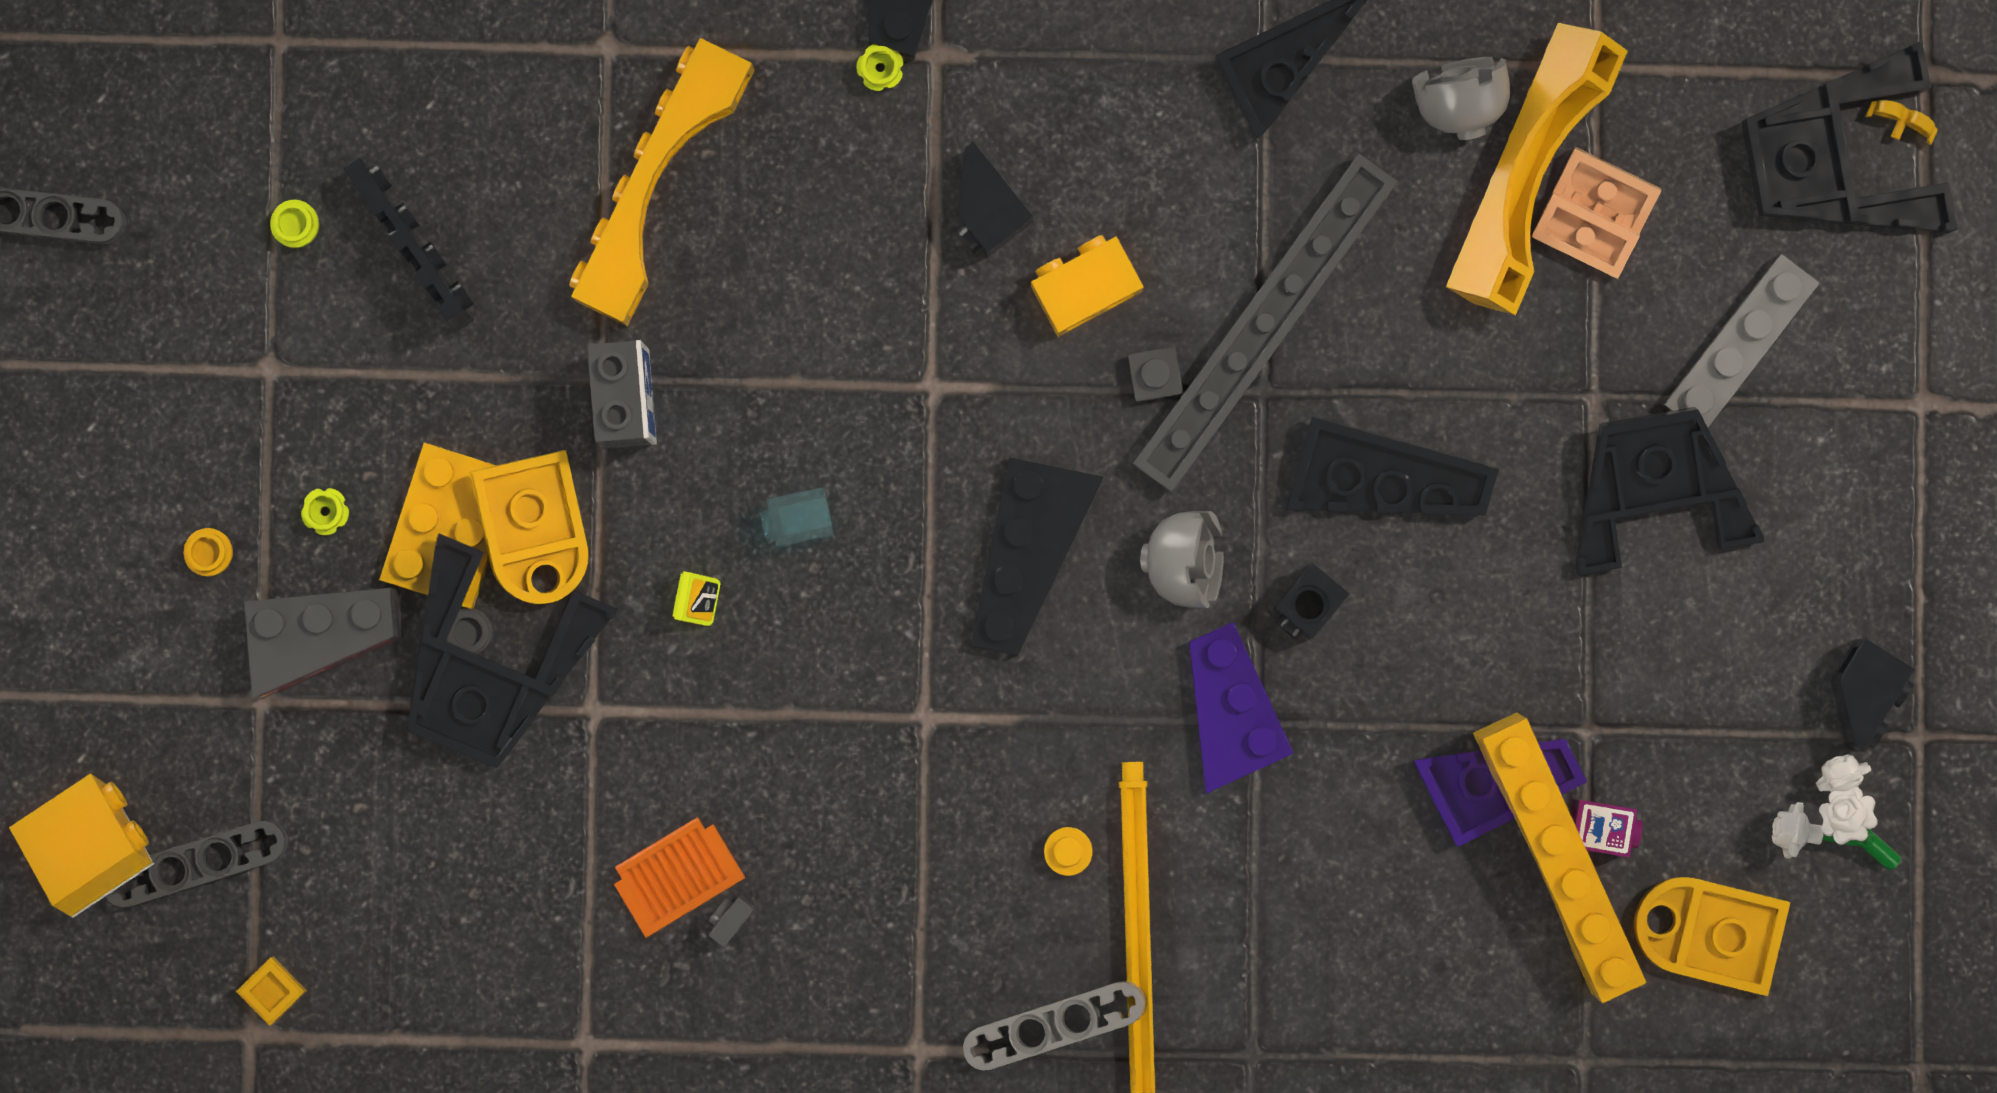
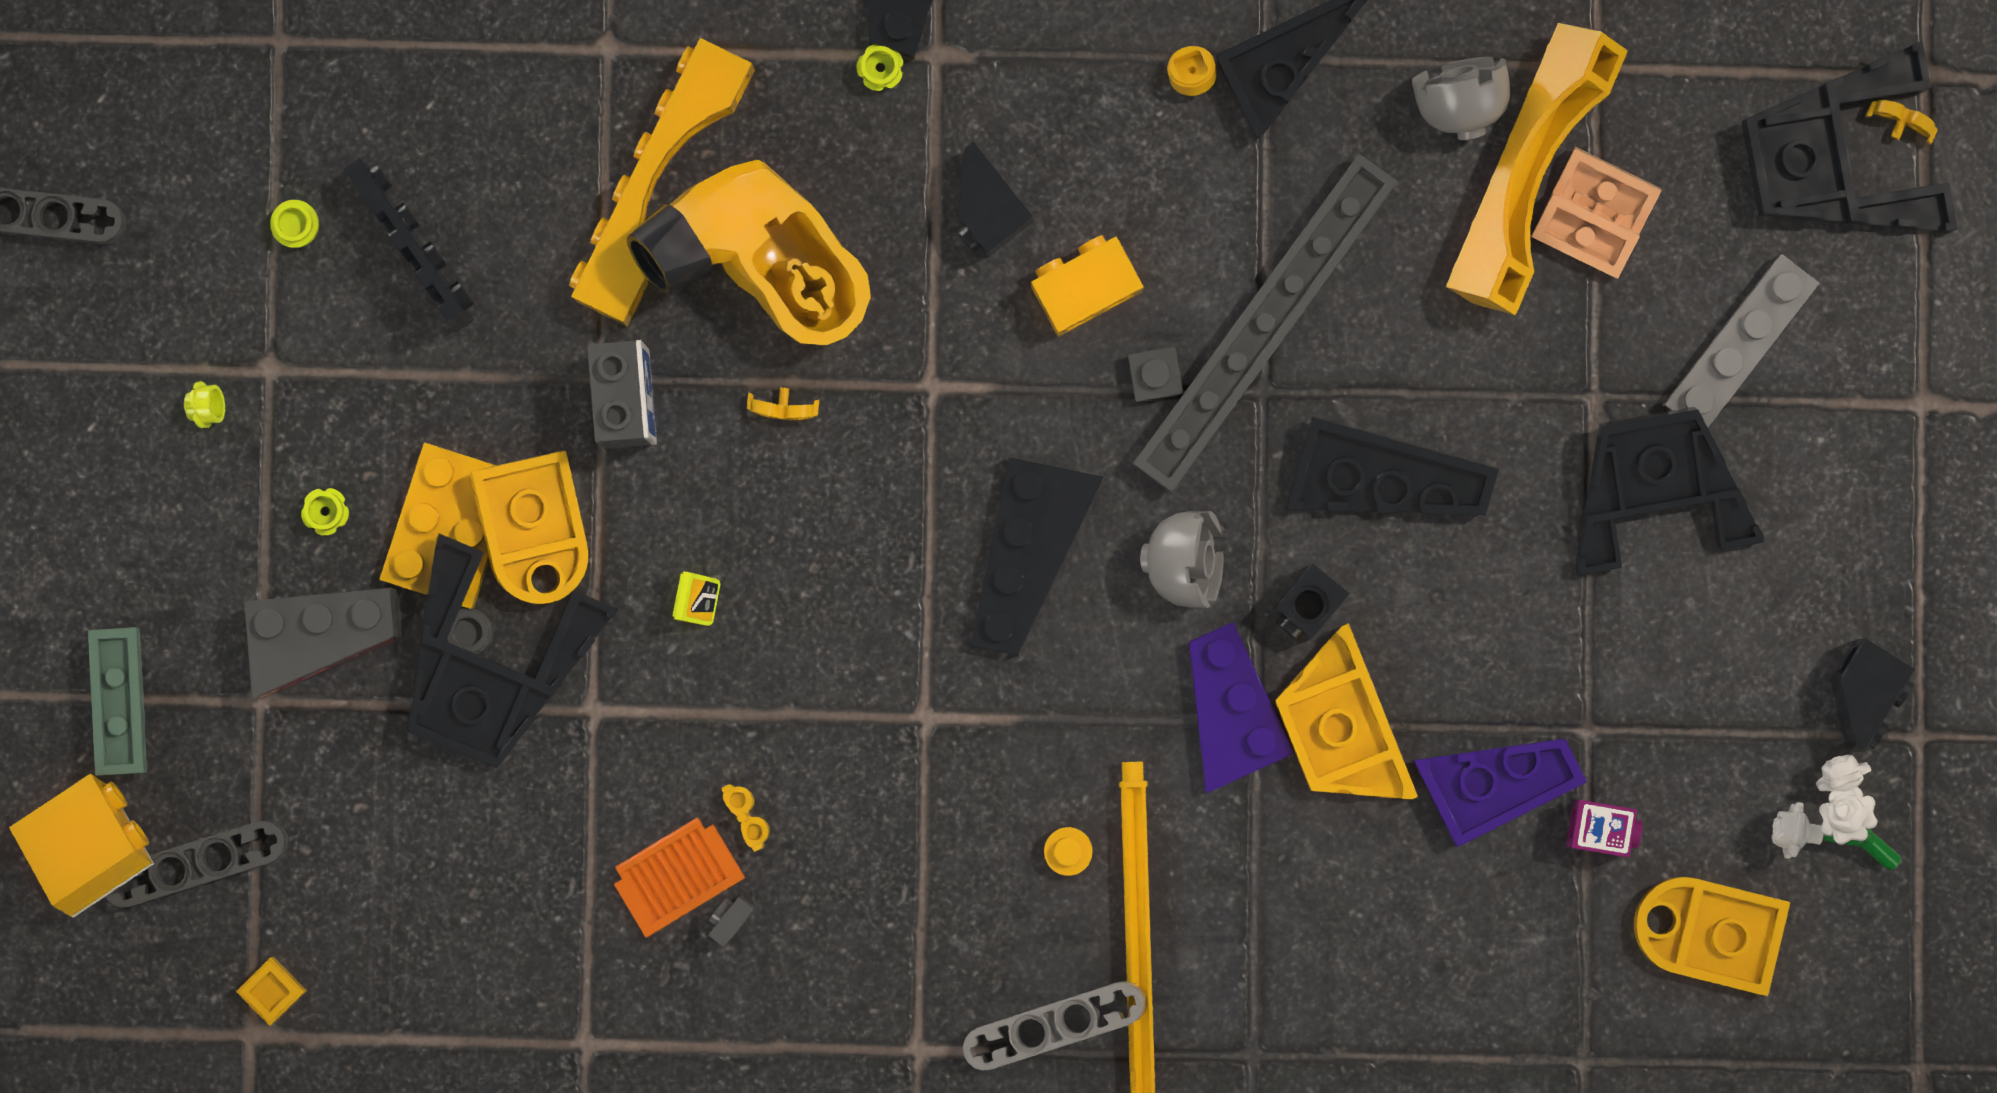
(117, 701): none -> sand green plate
(204, 405): none -> neon yellow plate
(208, 552): yellow plate -> none
(740, 802): none -> yellow piece
(767, 244): none -> yellow piece
(782, 409): none -> yellow piece
(798, 518): clear light blue brick -> none
(1192, 70): none -> yellow tile
(1342, 725): none -> yellow wing
(1560, 856): yellow arch -> none

